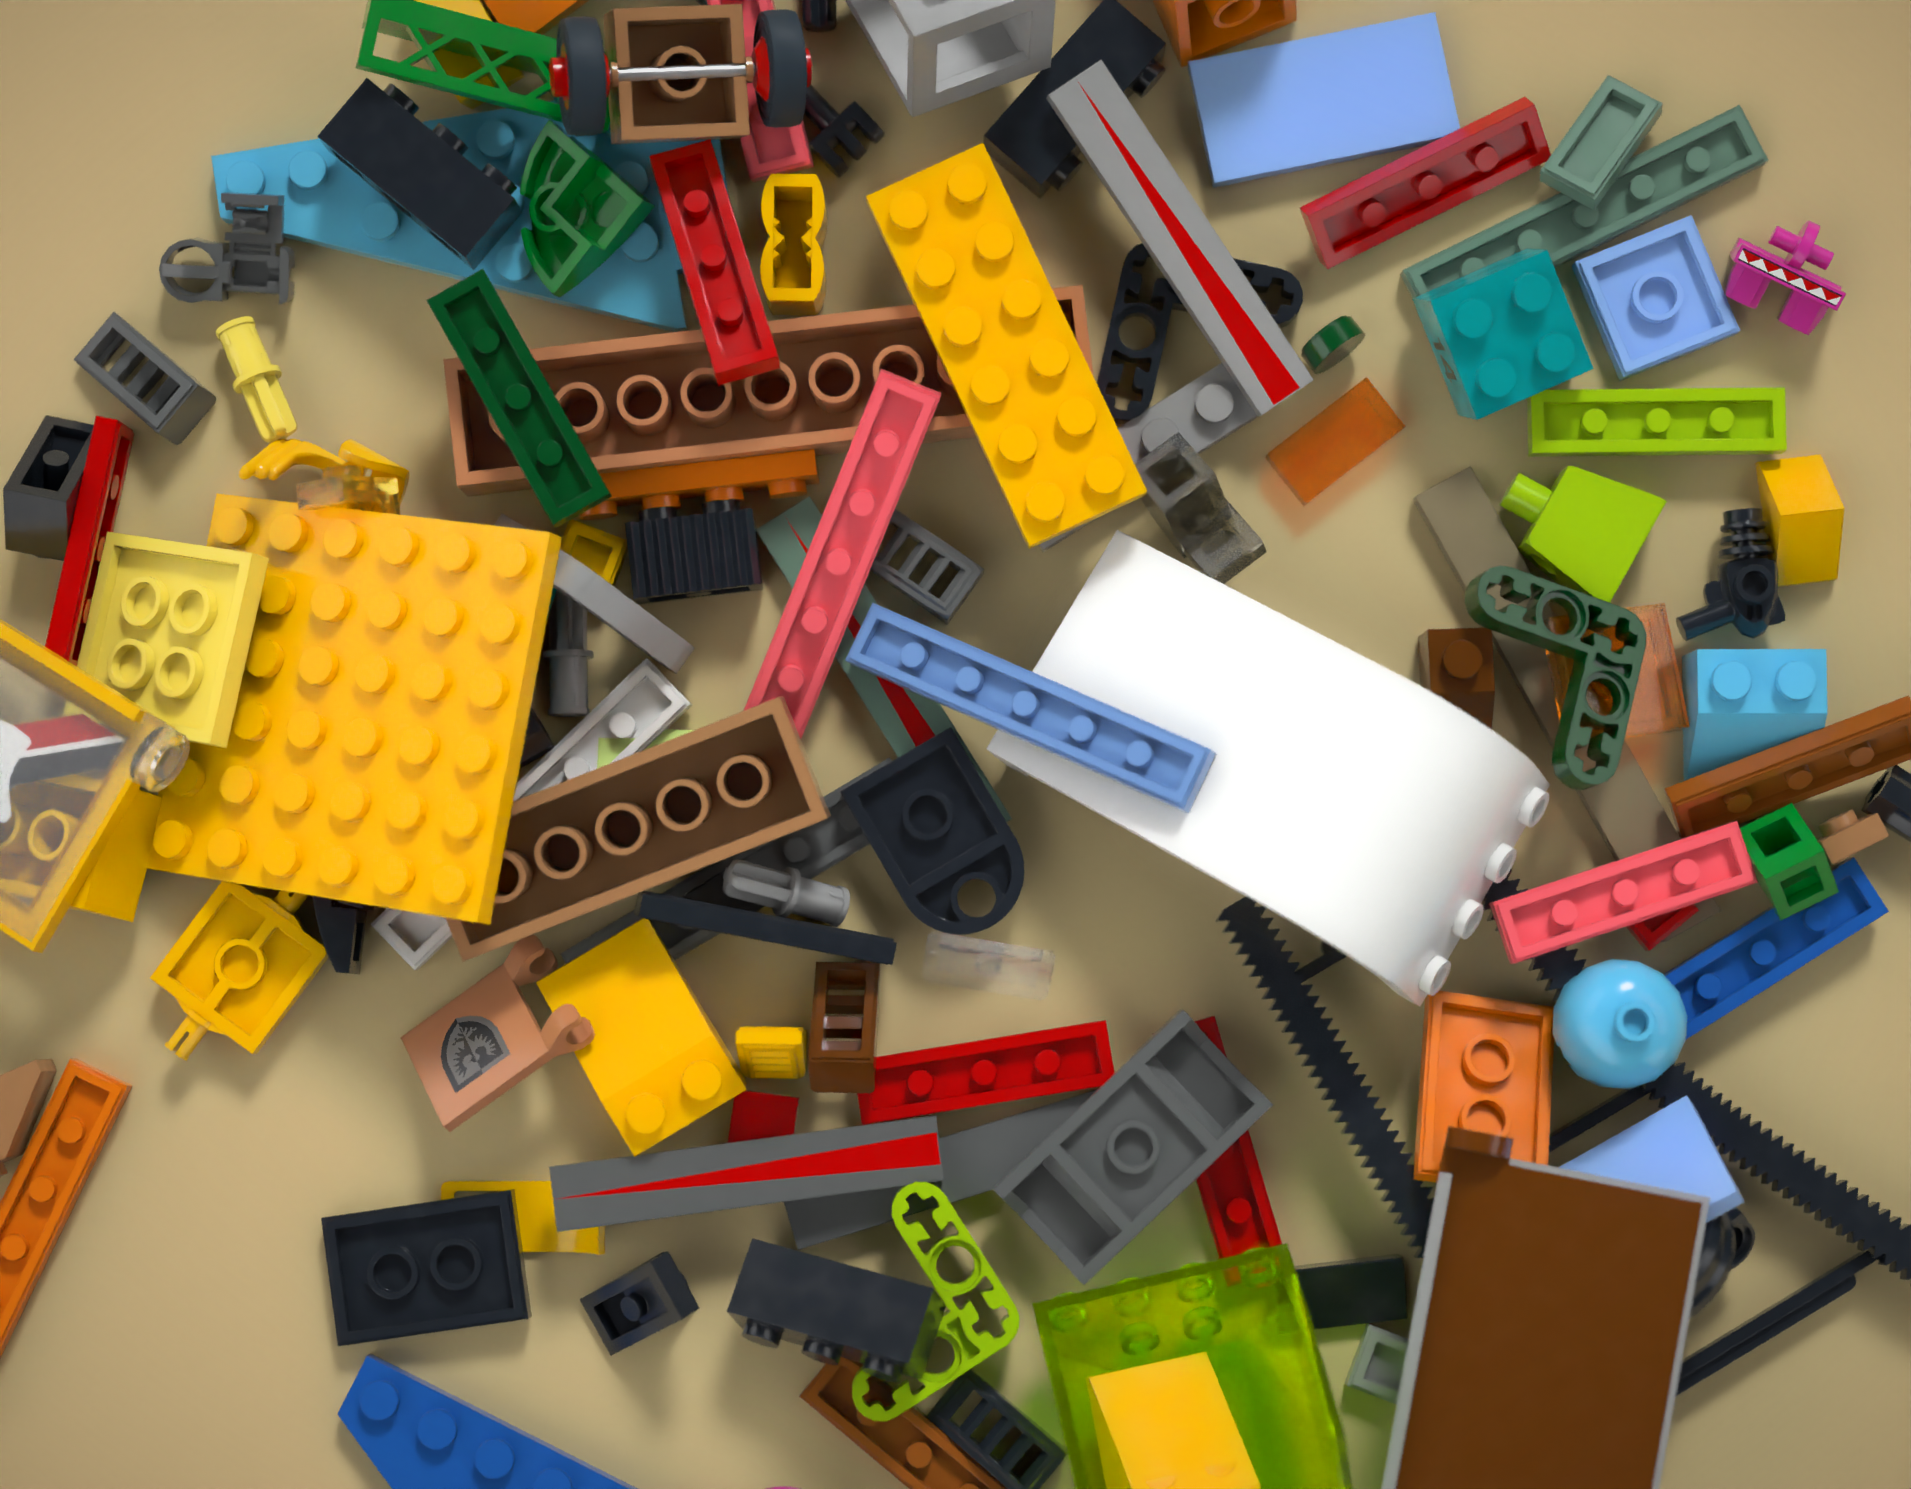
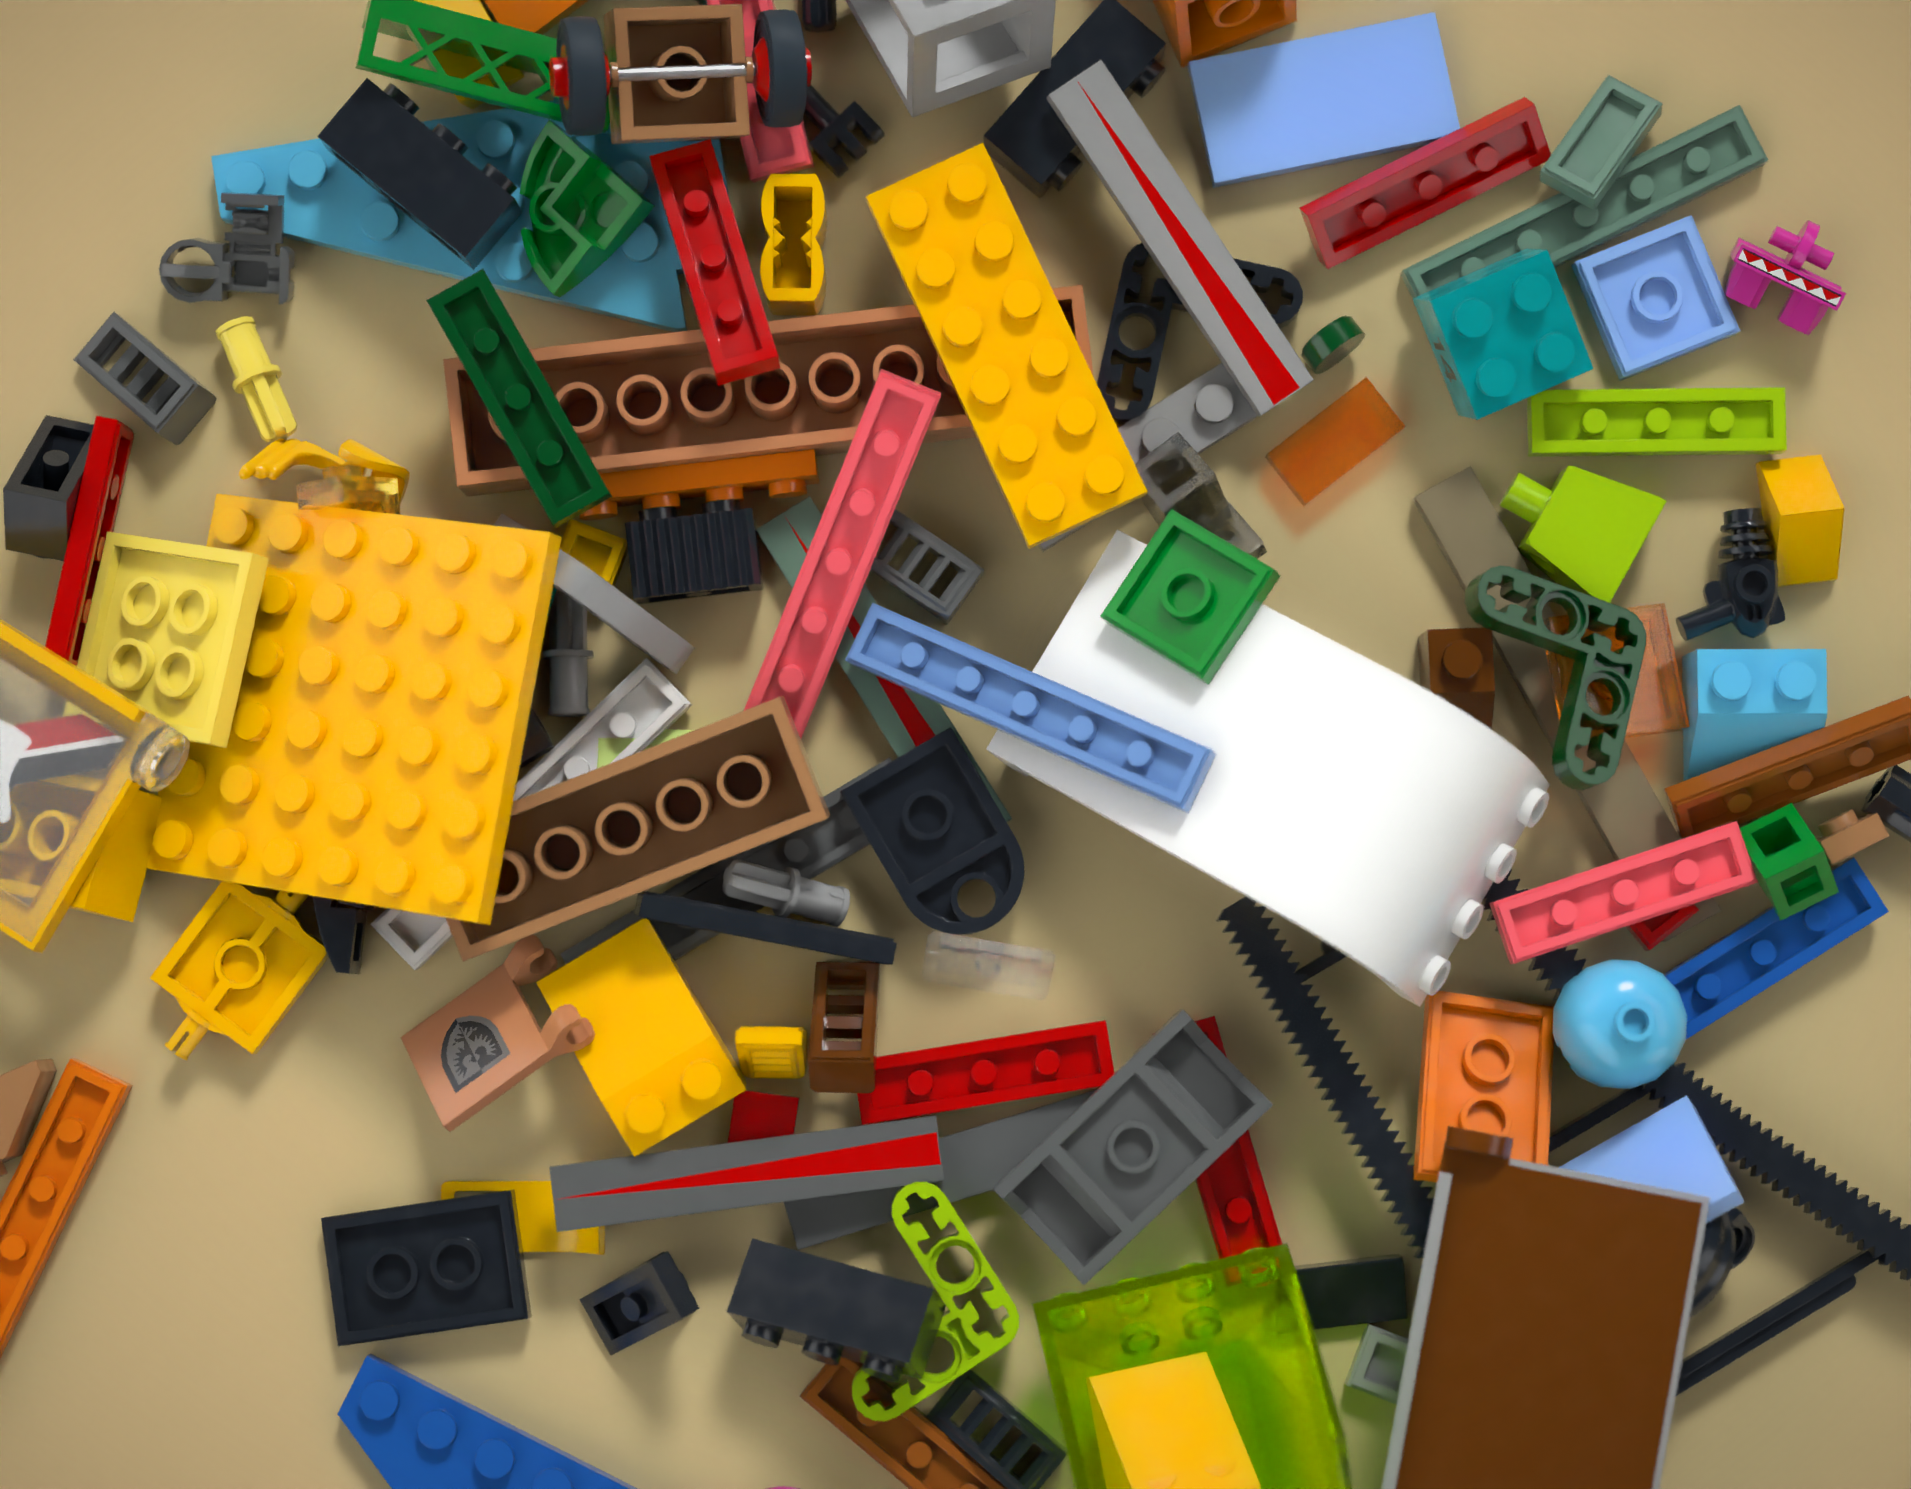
(1190, 596): none -> green tile

